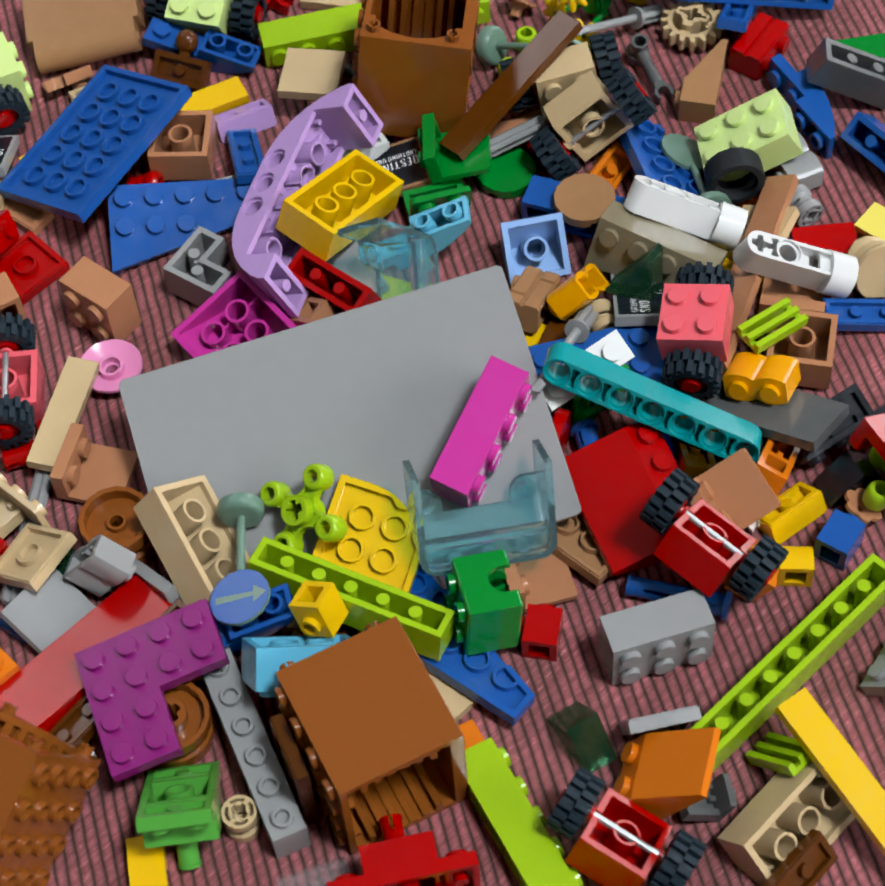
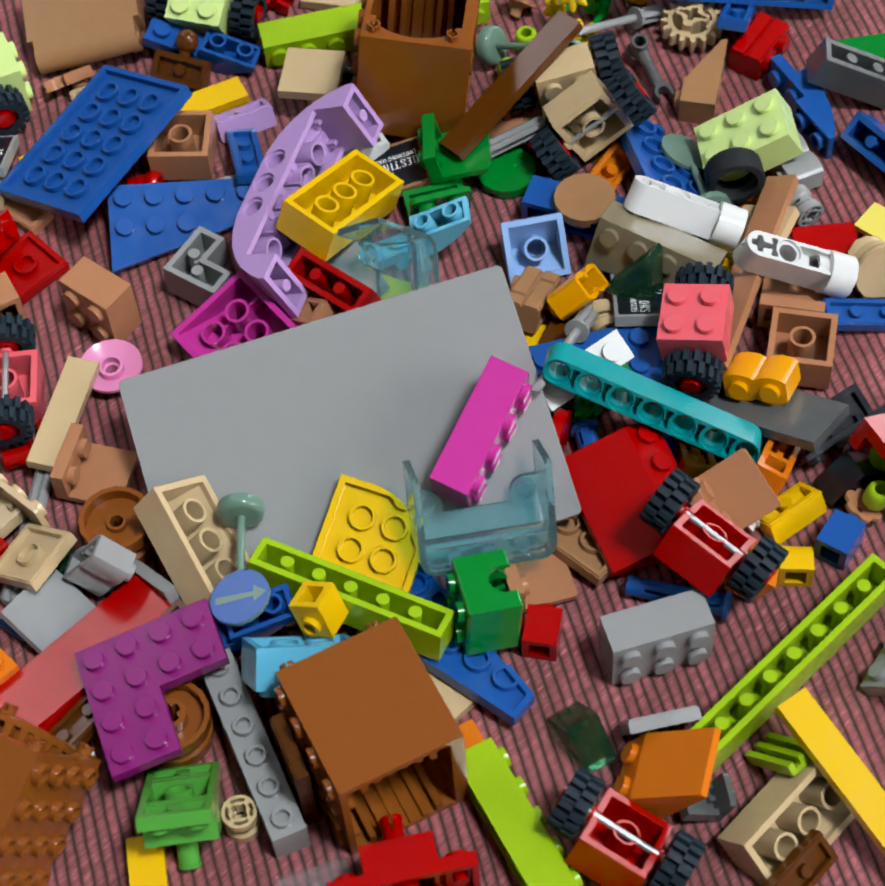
(305, 508): lime gear -> none
(768, 321): lime tile -> none

